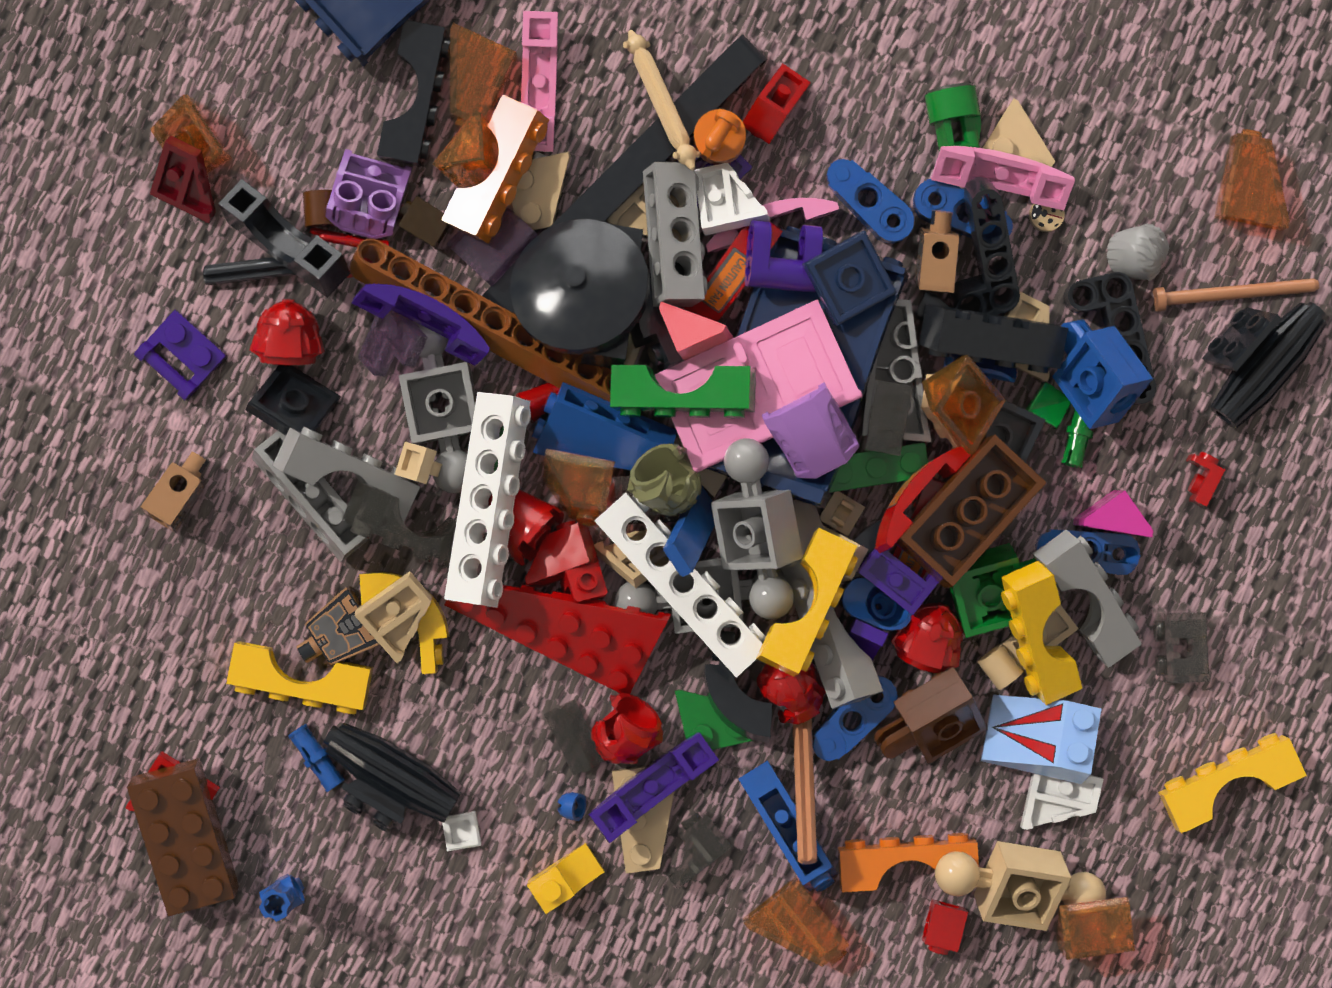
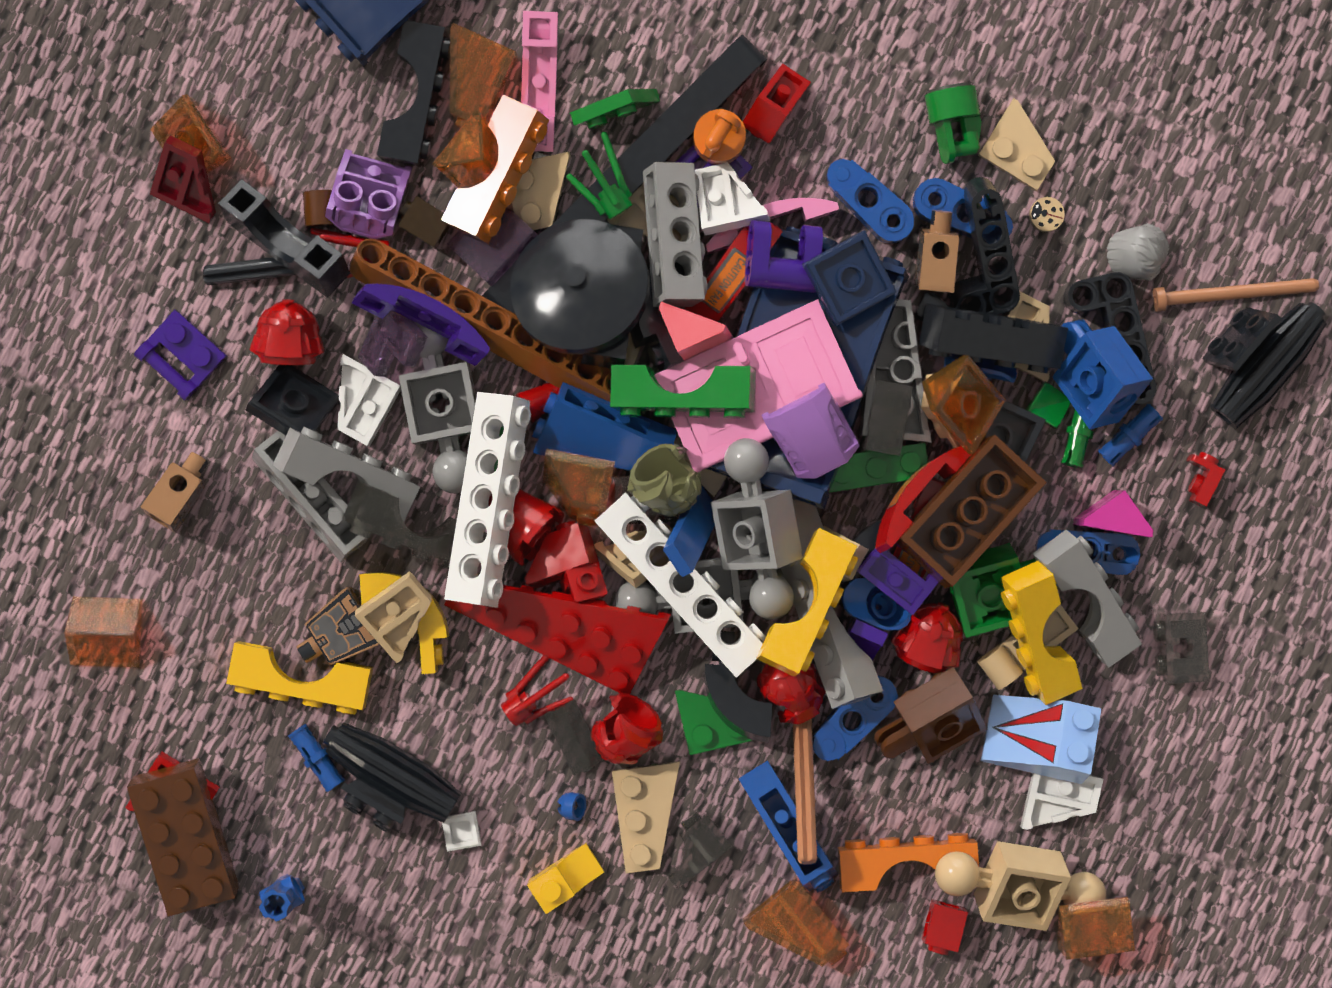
(104, 631): none -> clear orange slope
(363, 401): none -> white wing
(417, 463): tan tile -> none
(520, 706): none -> red plant
(613, 200): none -> green plant
(619, 105): none -> green wing
(652, 785): dark purple slope -> none
(661, 99): tan wheel -> none
(841, 513): tan tile -> none
(1006, 171): bright pink slope -> none
(1130, 435): none -> blue pin
(1192, 800): yellow arch -> none
(1252, 184): clear orange slope -> none

